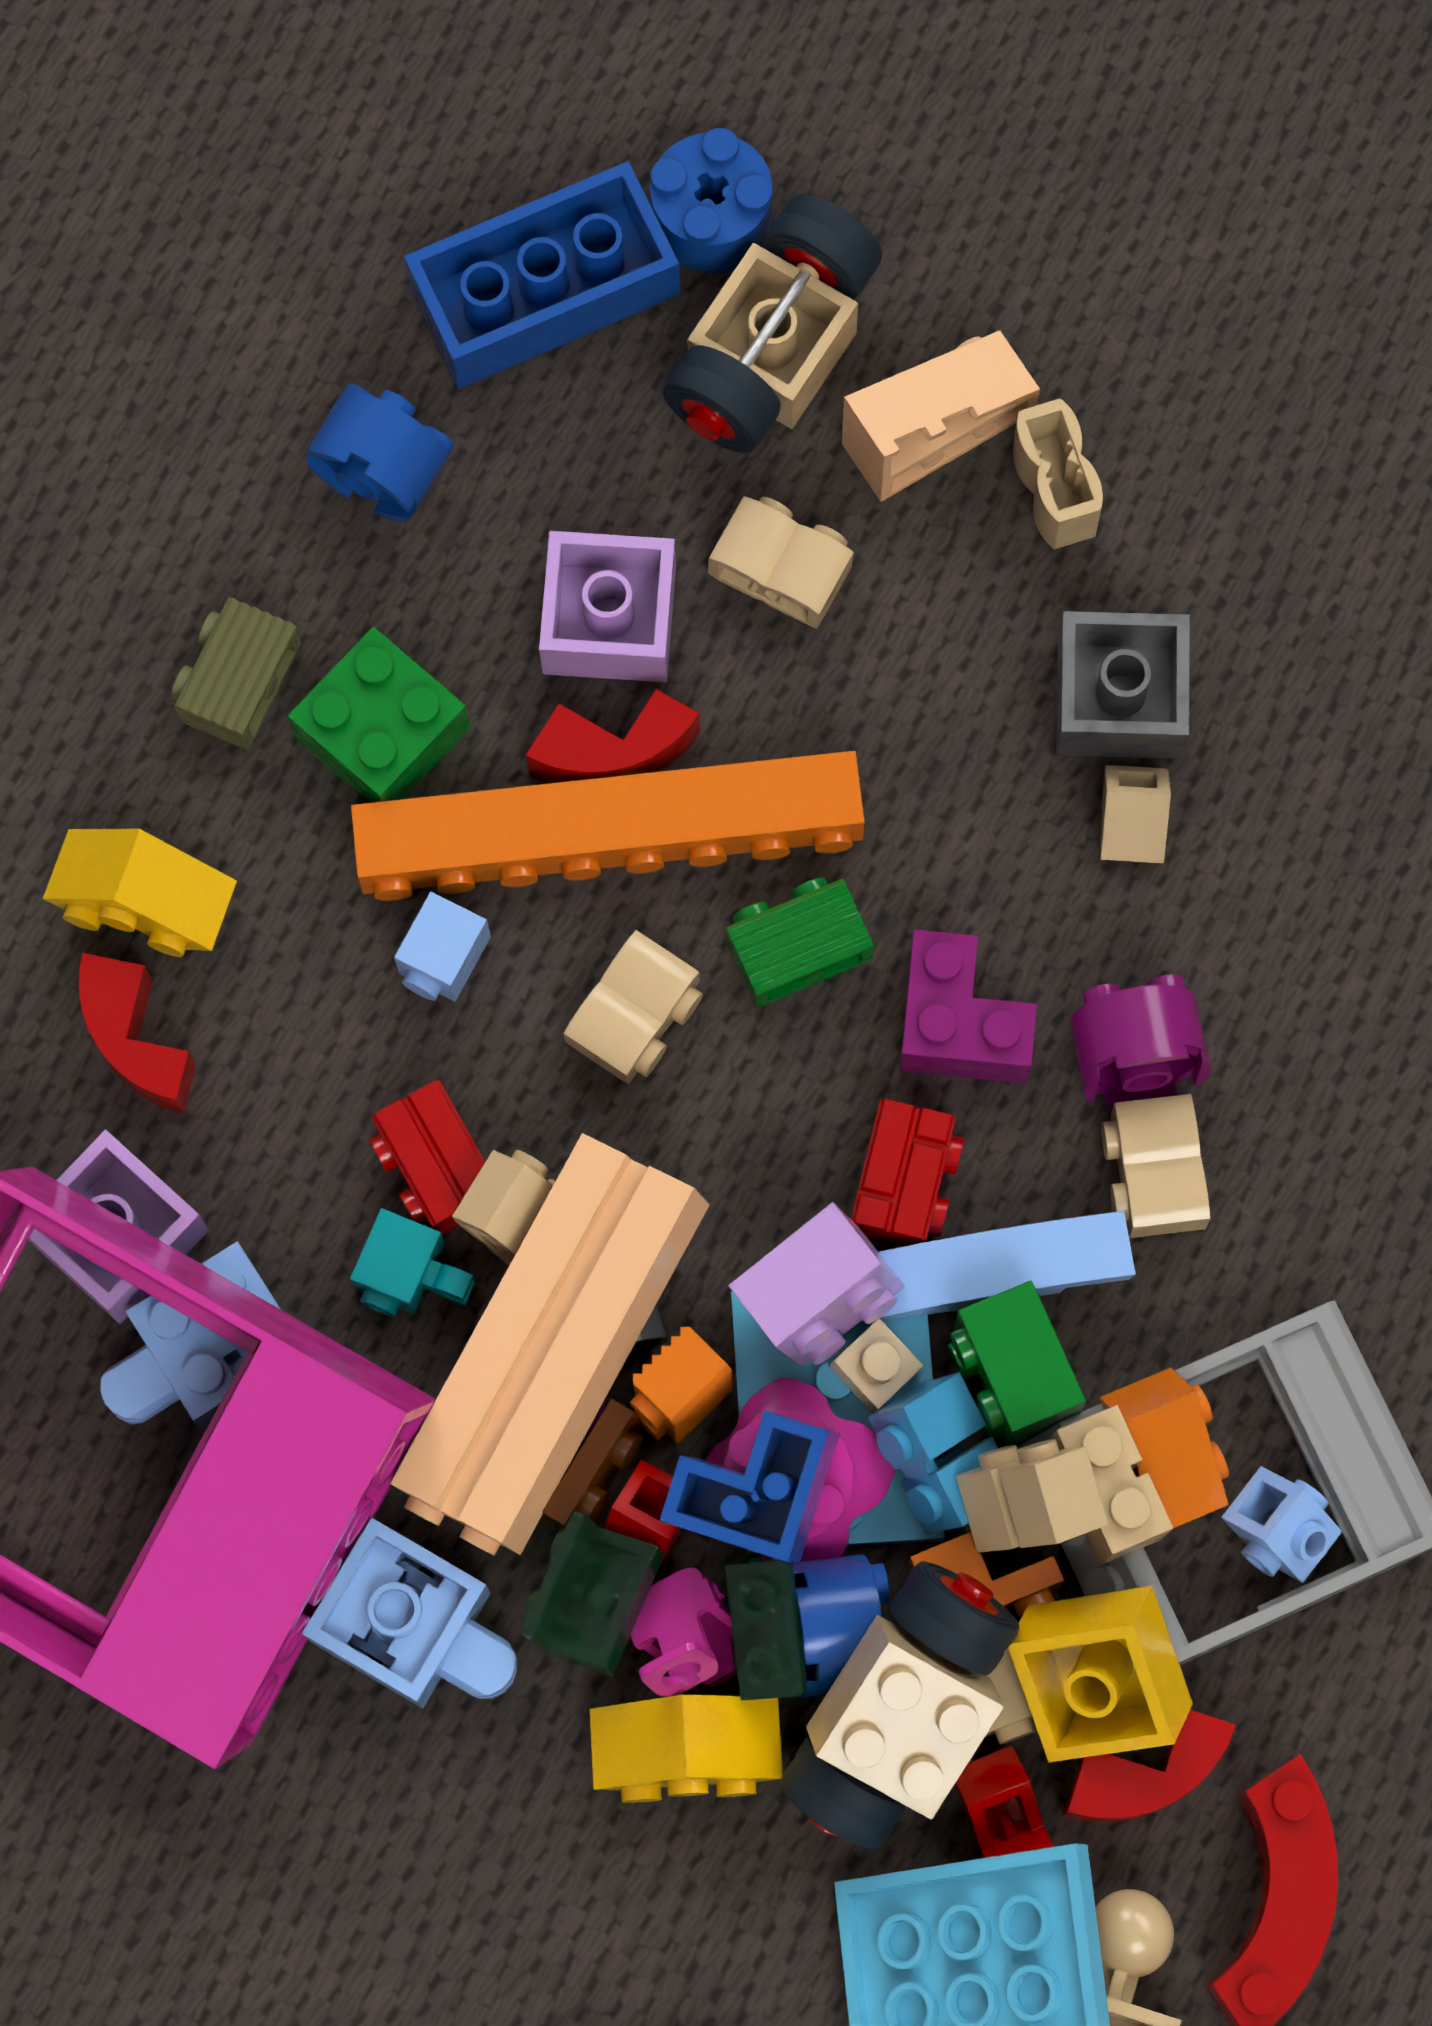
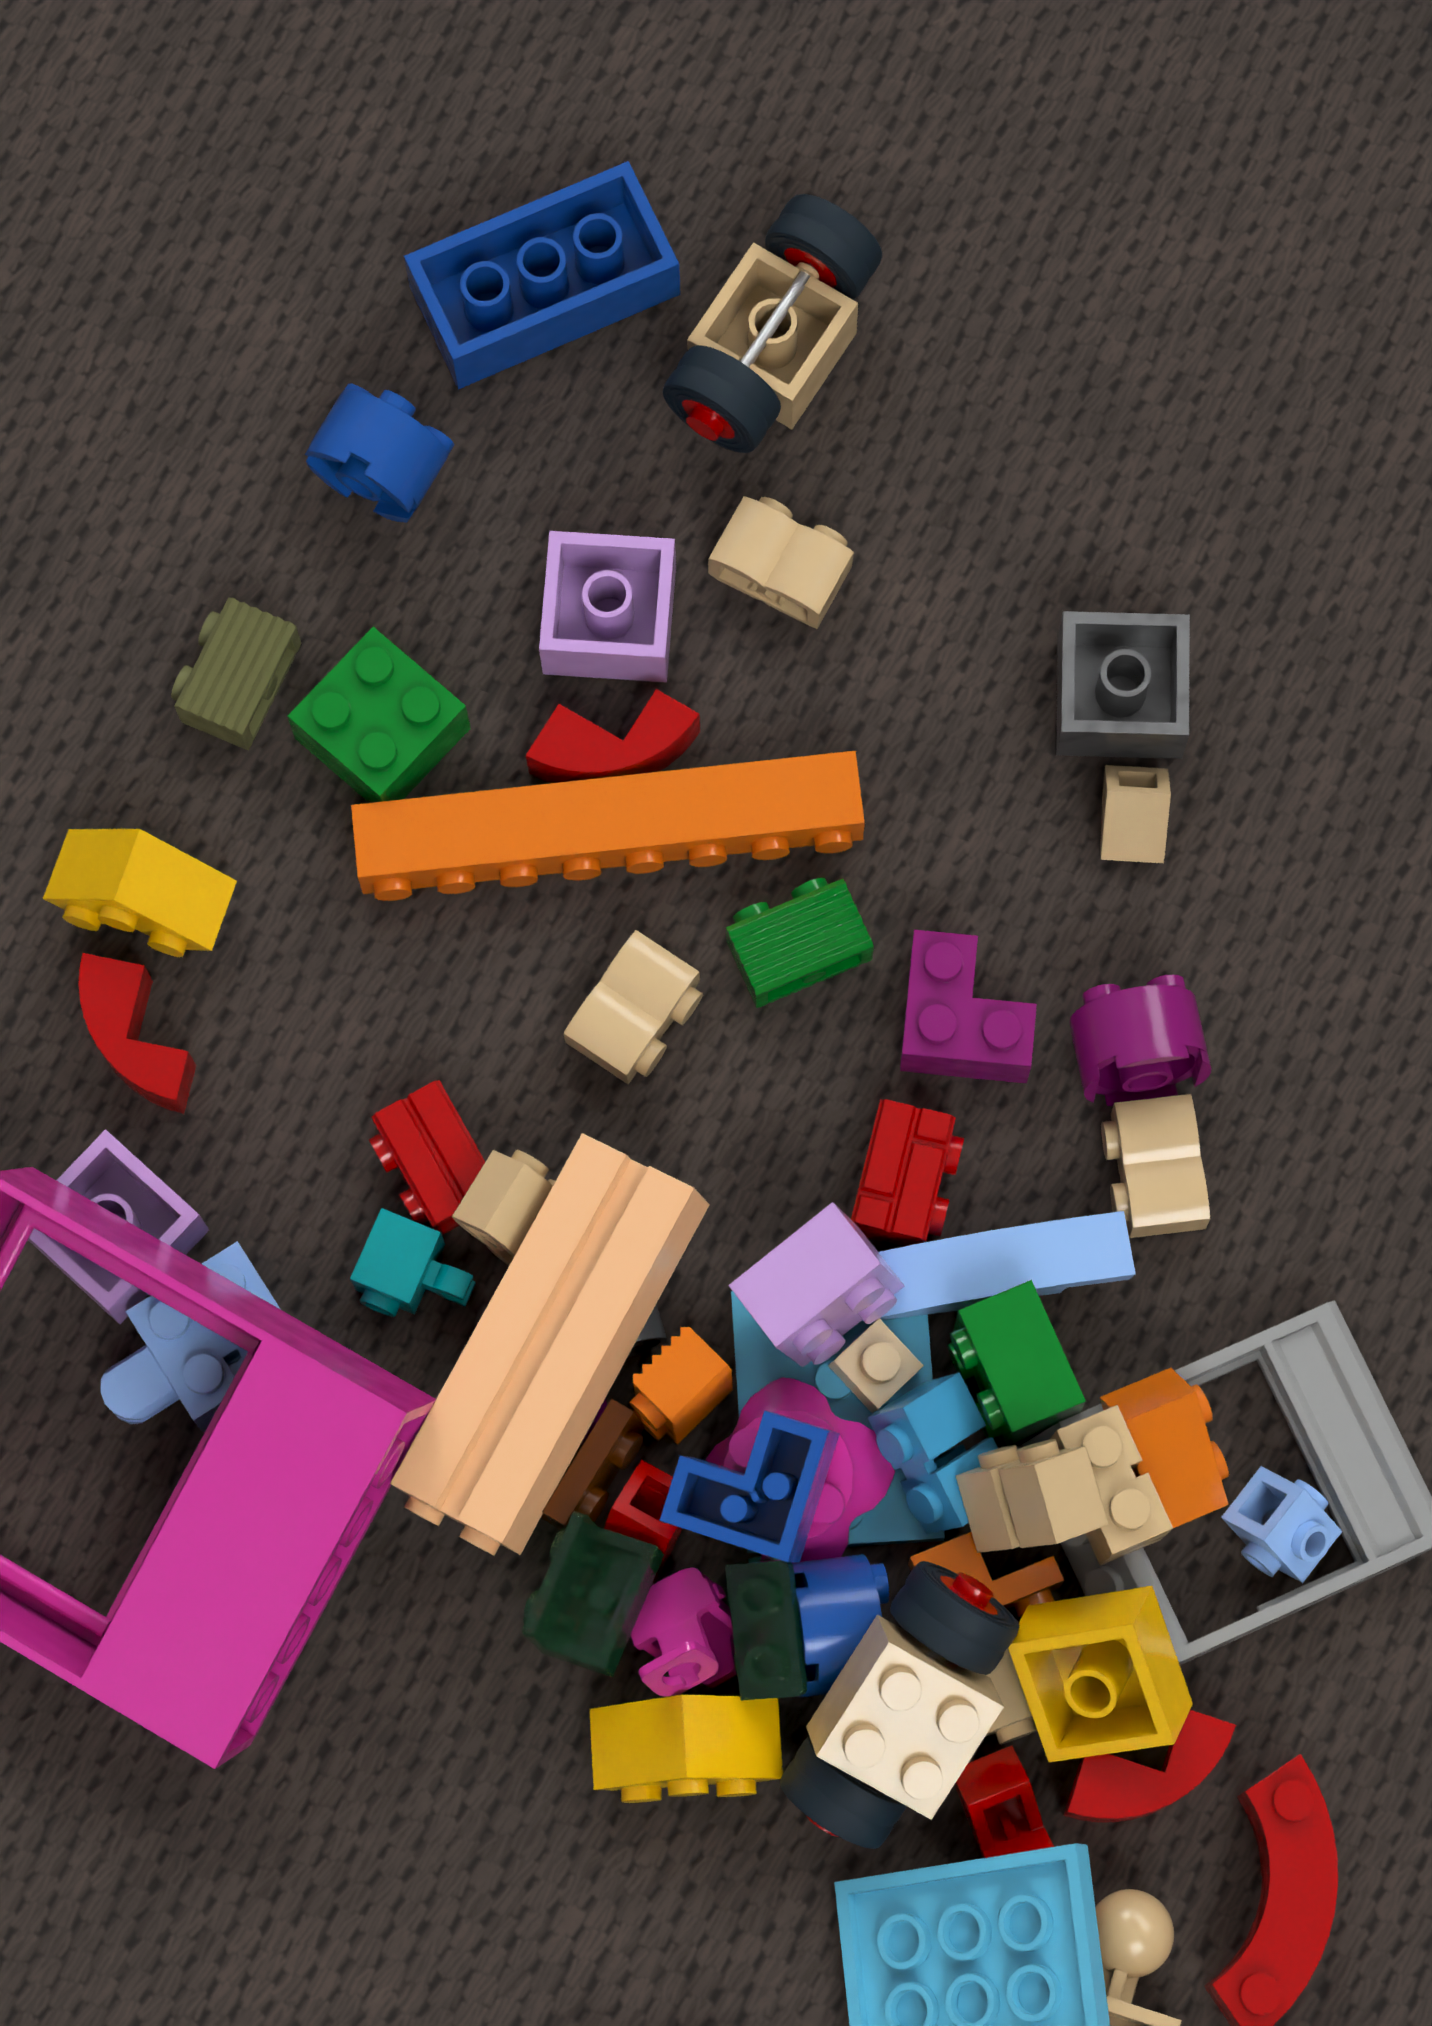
(410, 1621): light blue brick -> none
(441, 948): light blue brick -> none
(712, 200): blue brick -> none
(935, 412): light nougat wedge -> none
(1055, 471): tan brick -> none

